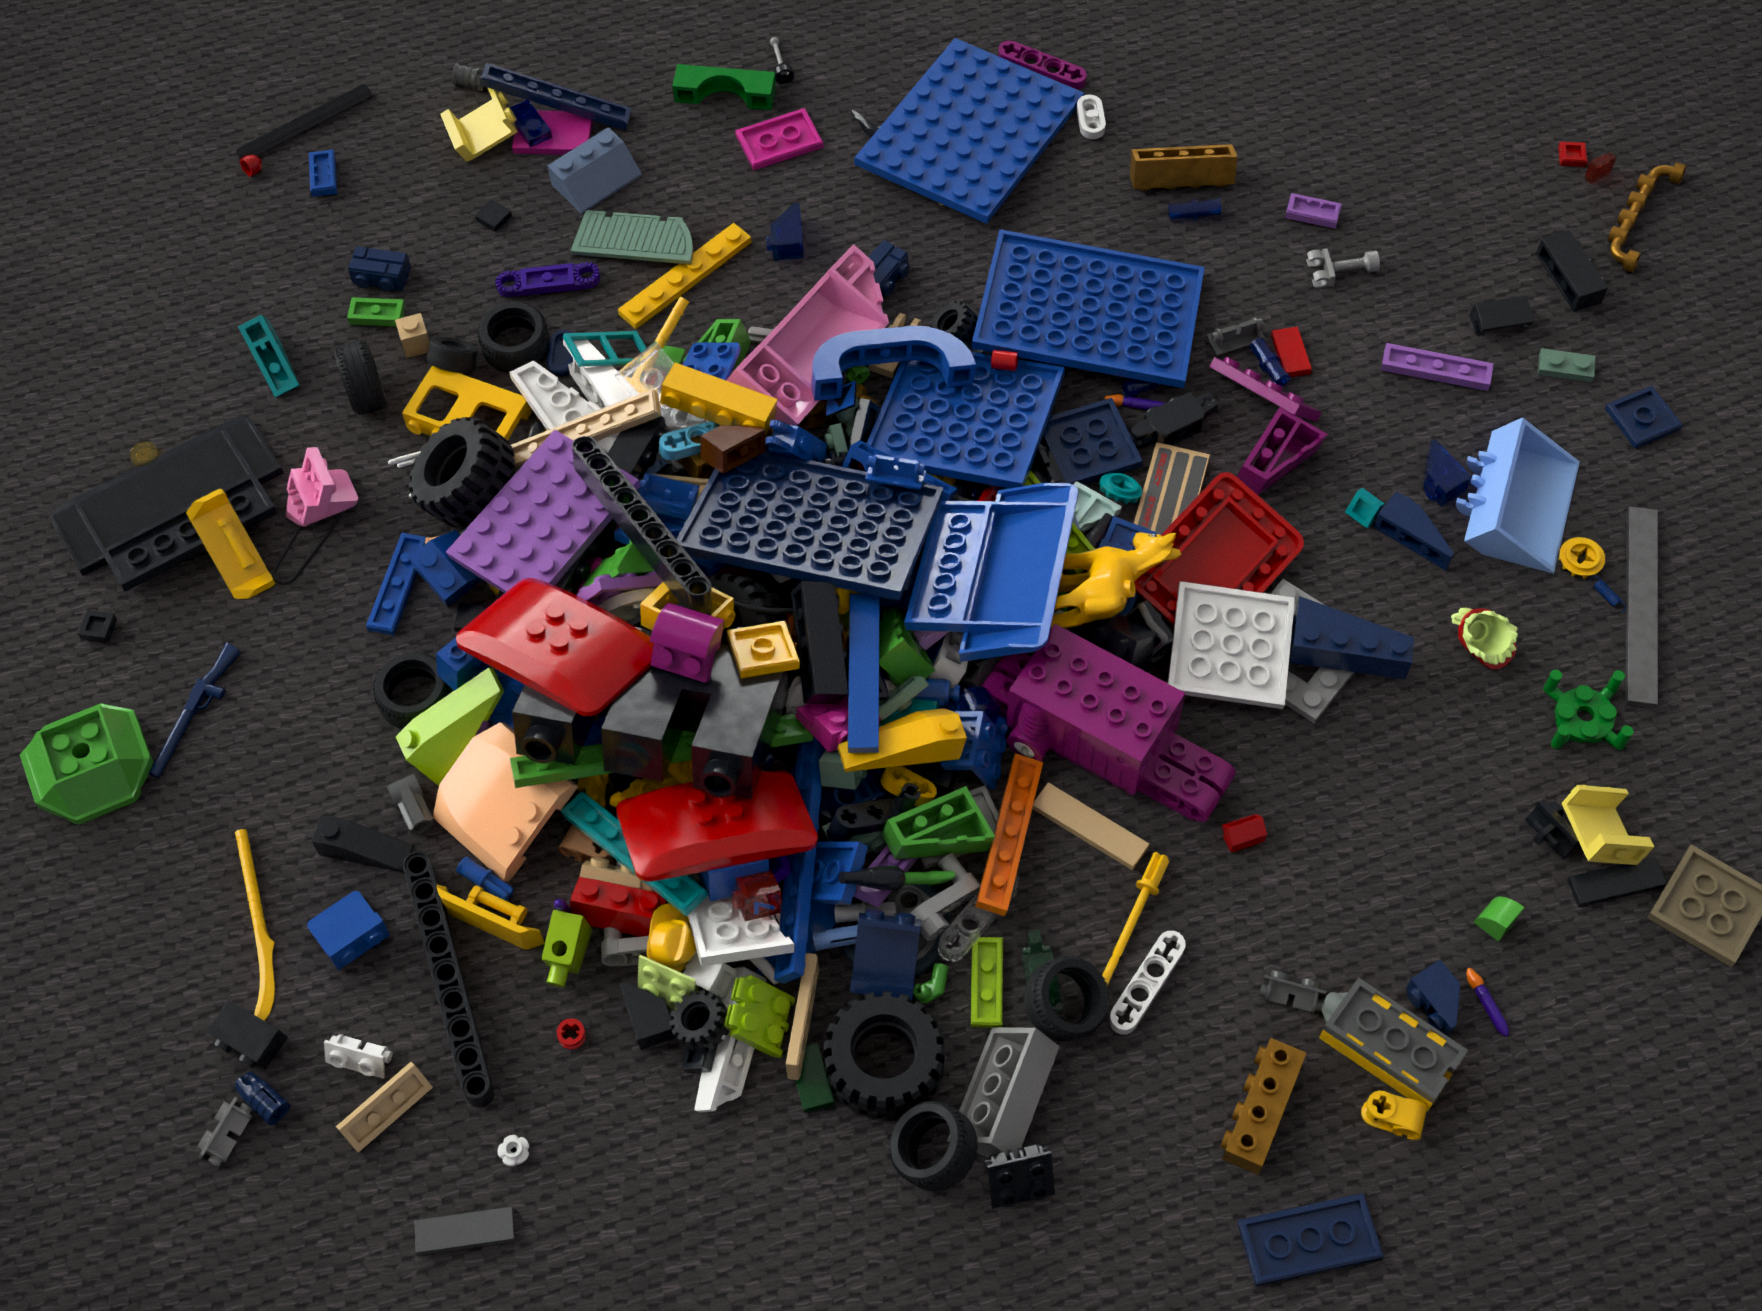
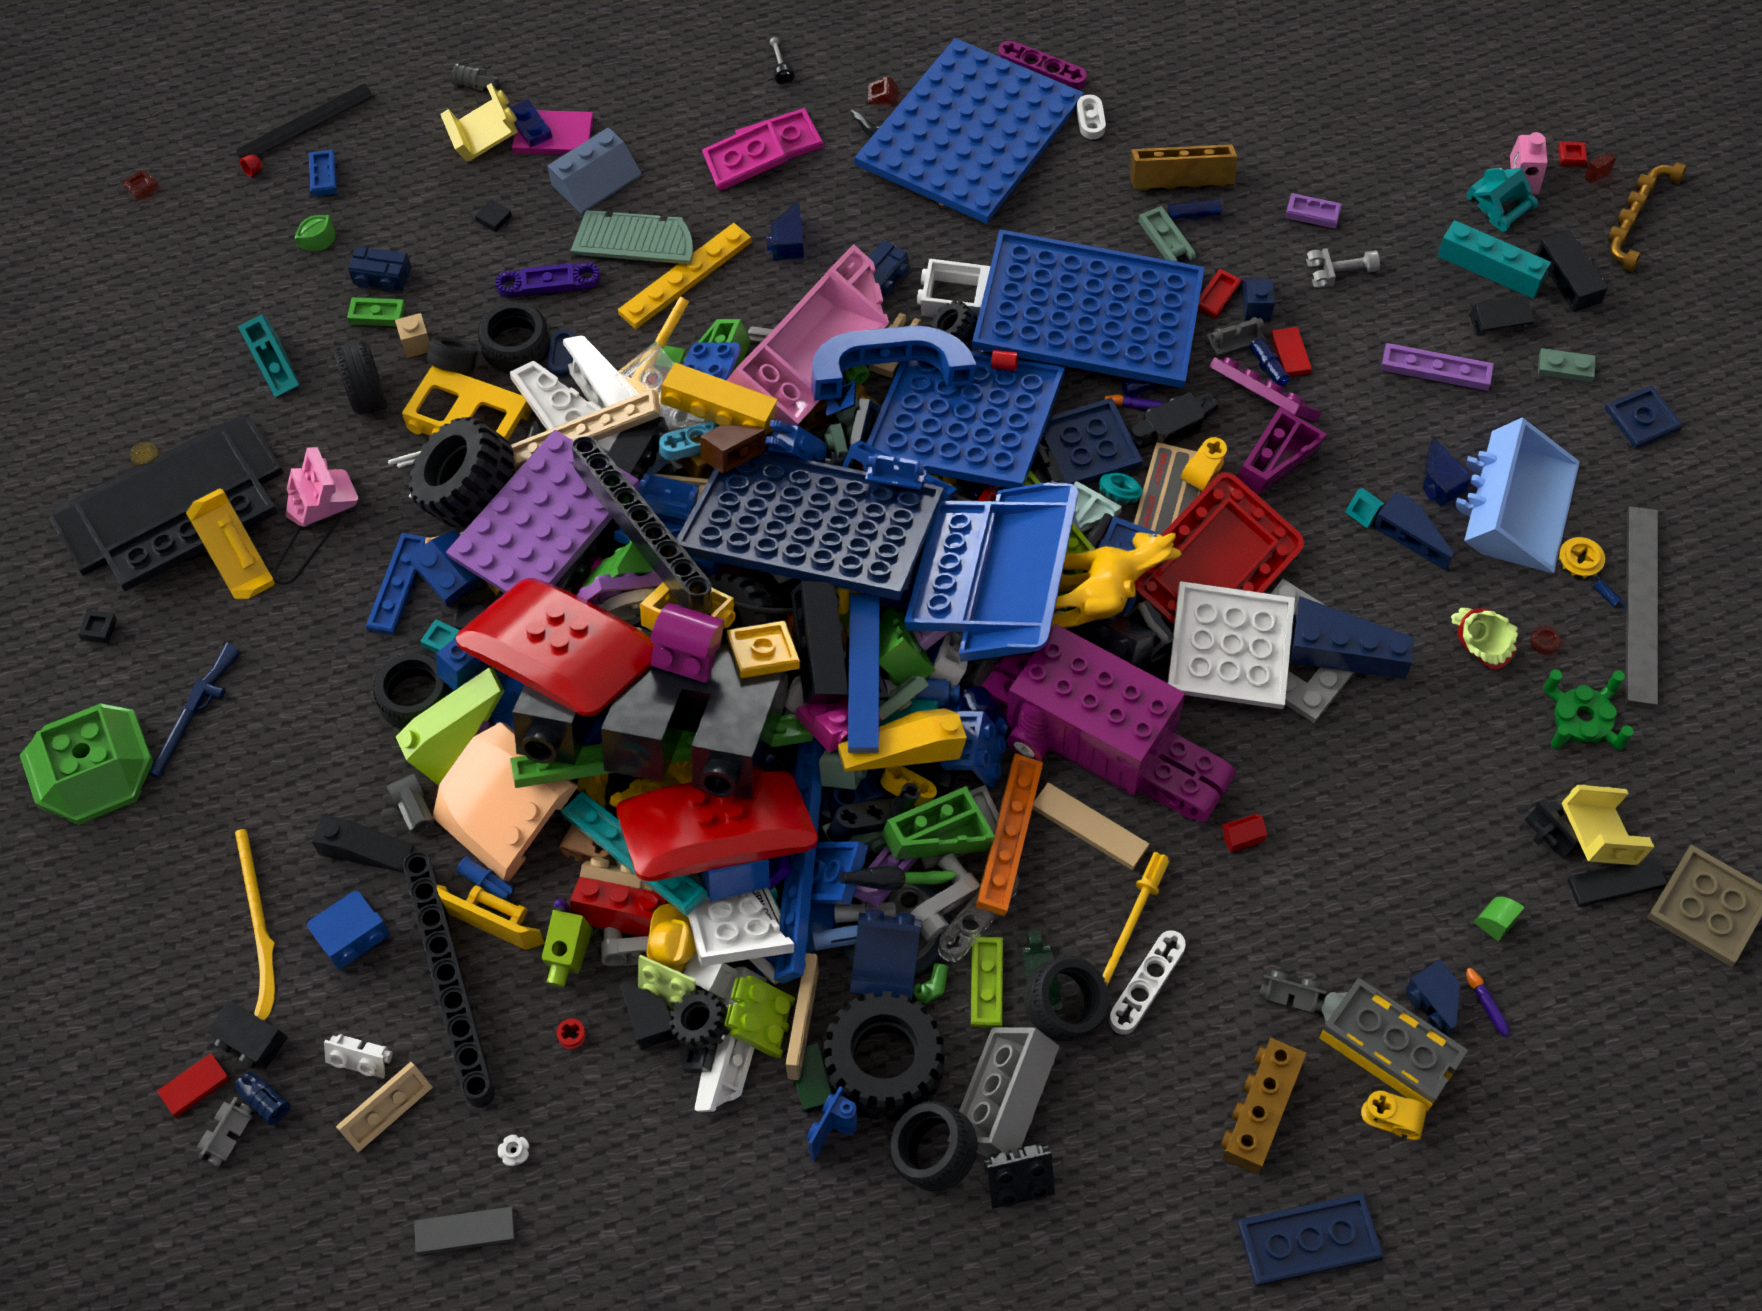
(140, 184): none -> clear red tile
(193, 1085): none -> red tile
(315, 233): none -> bright green hat
(438, 636): none -> teal plate
(555, 96): dark blue tile -> none
(602, 337): teal window -> none
(695, 82): green arch -> none
(744, 155): none -> dark pink tile
(757, 895): clear red brick -> none
(839, 1114): none -> blue hinge
(883, 91): none -> clear red slope
(954, 273): none -> white window
(1165, 234): none -> sand green hinge
(1205, 463): none -> yellow piece
(1218, 293): none -> red tile
(1258, 298): none -> dark blue slope
(1493, 259): none -> teal brick
(1503, 186): none -> teal piece
(1532, 154): none -> bright pink torso
(1545, 640): none -> clear red tile

